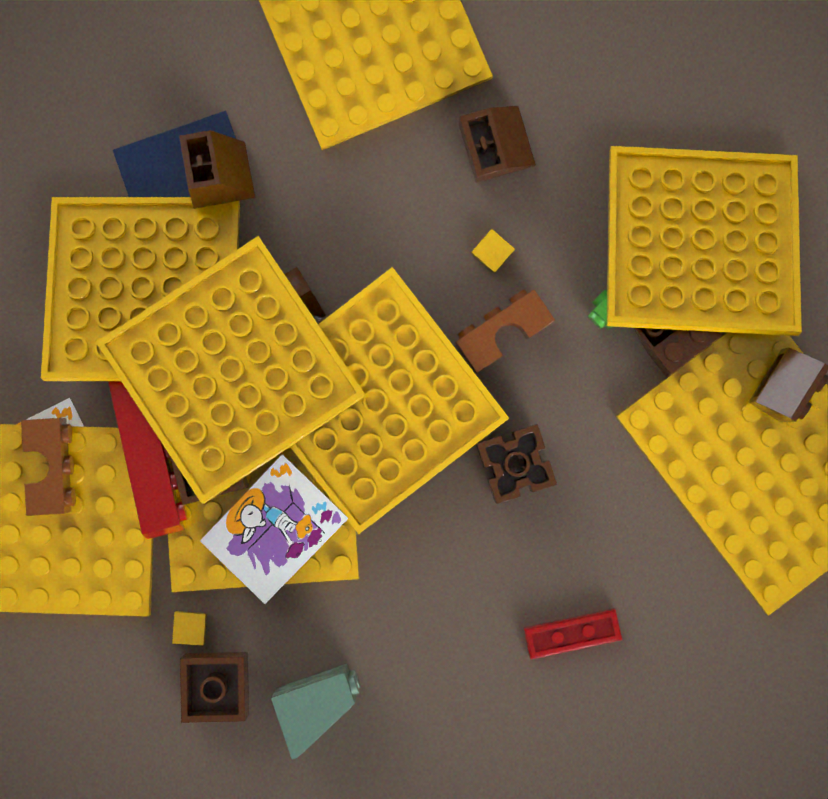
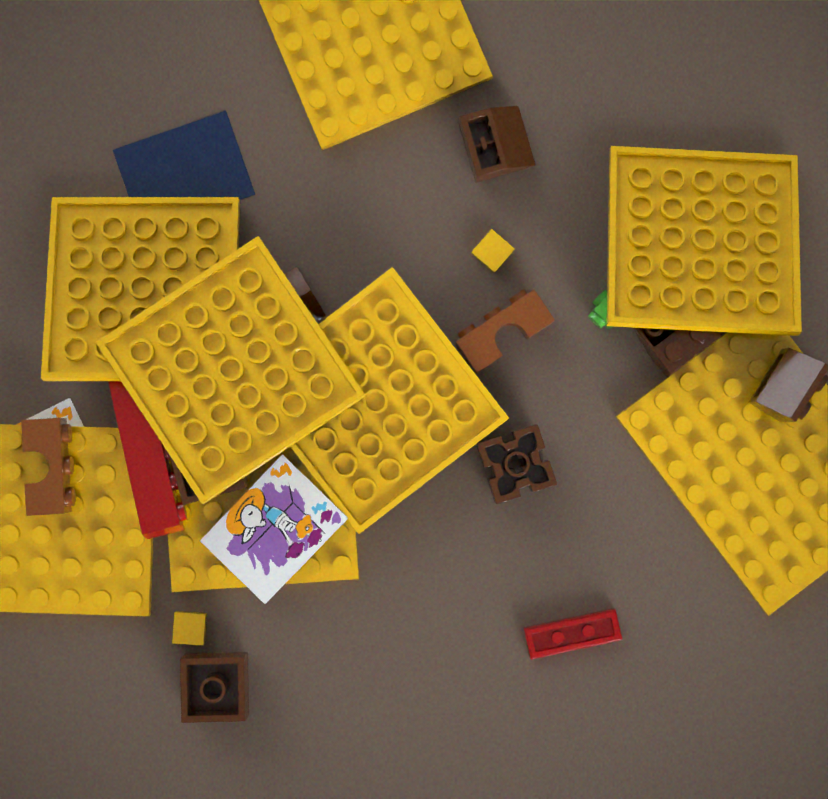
(216, 168): reddish brown slope -> none
(313, 705): sand green slope -> none

